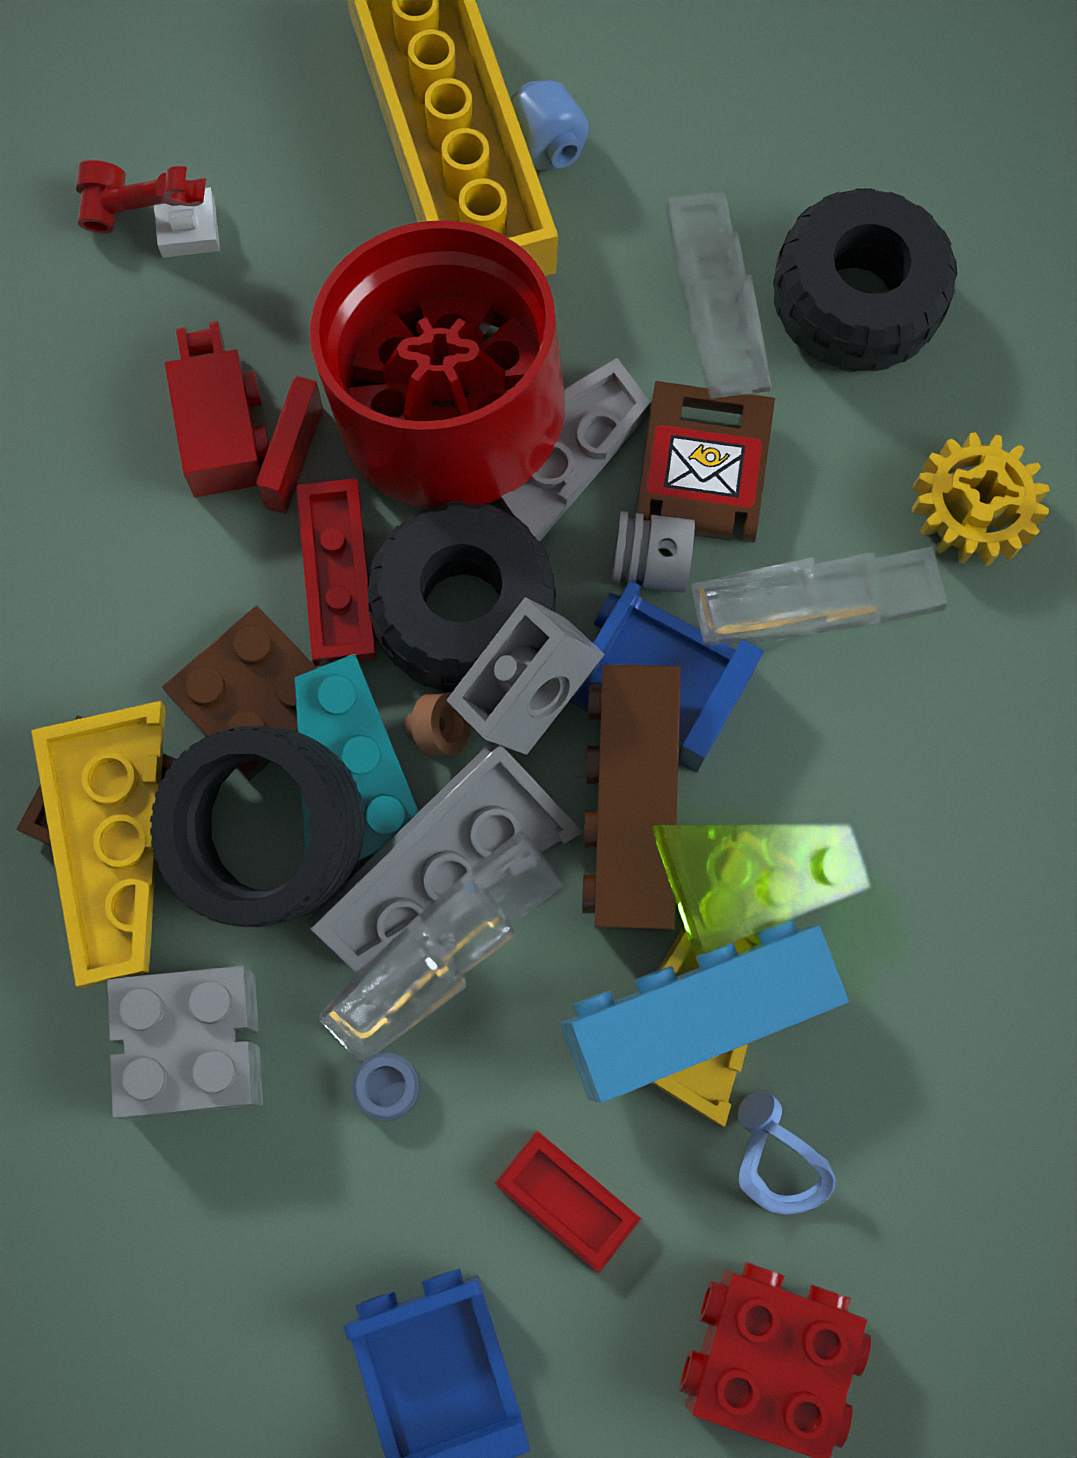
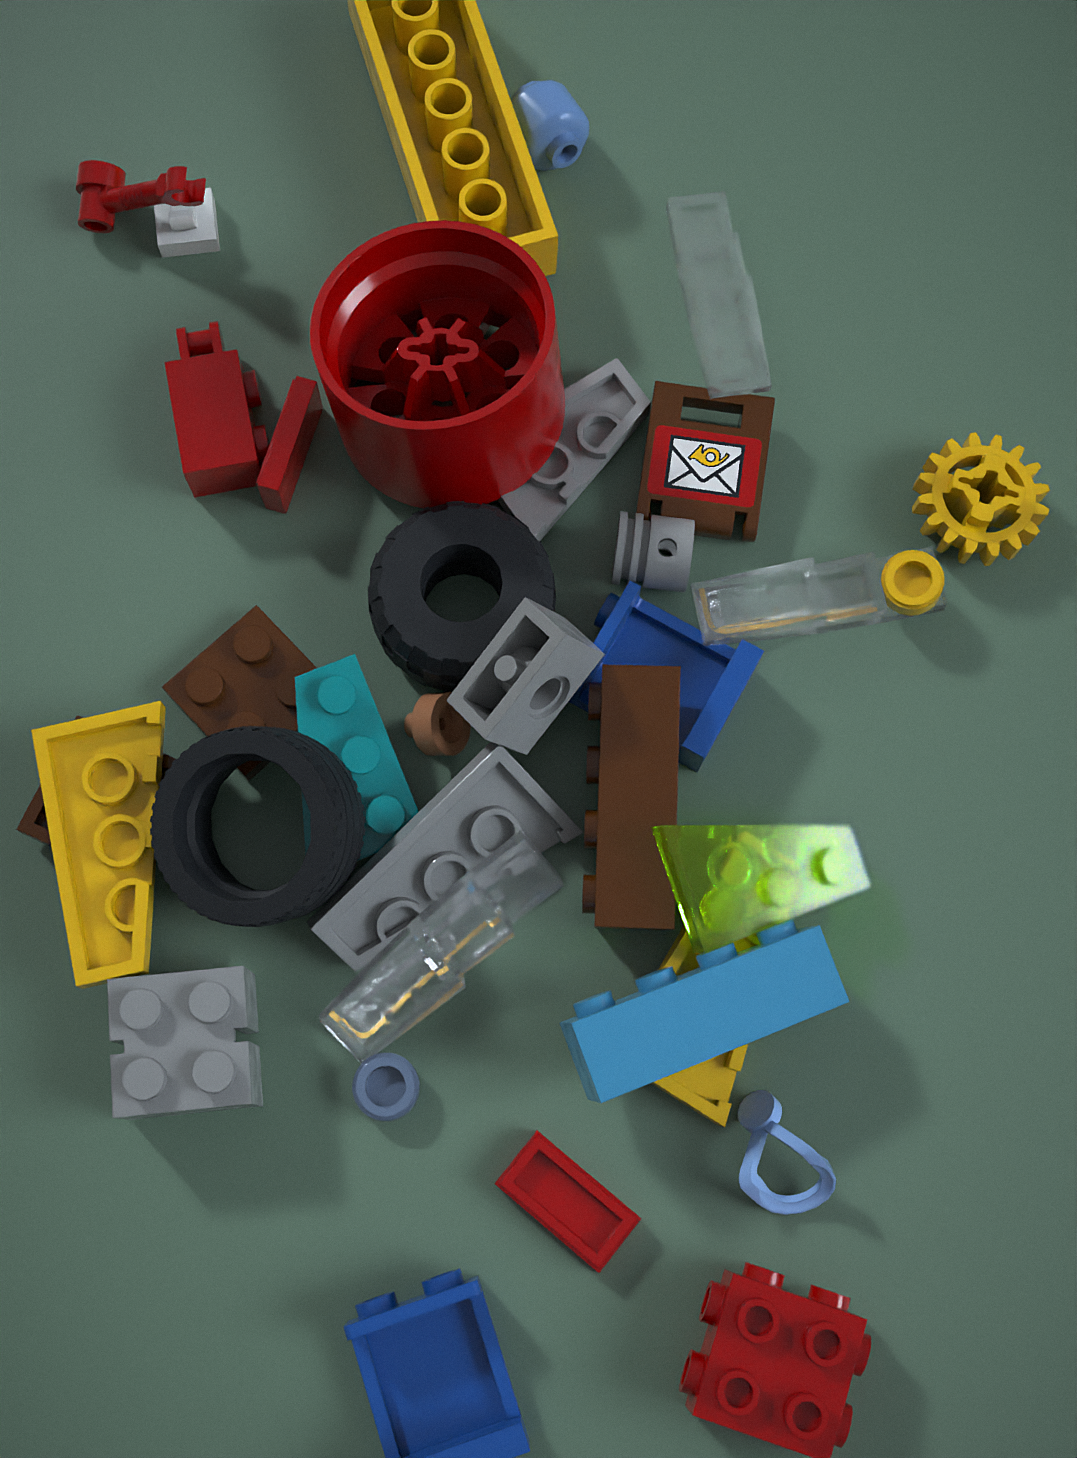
(335, 571): red plate -> none
(878, 235): black tyre -> none
(912, 582): none -> yellow tile

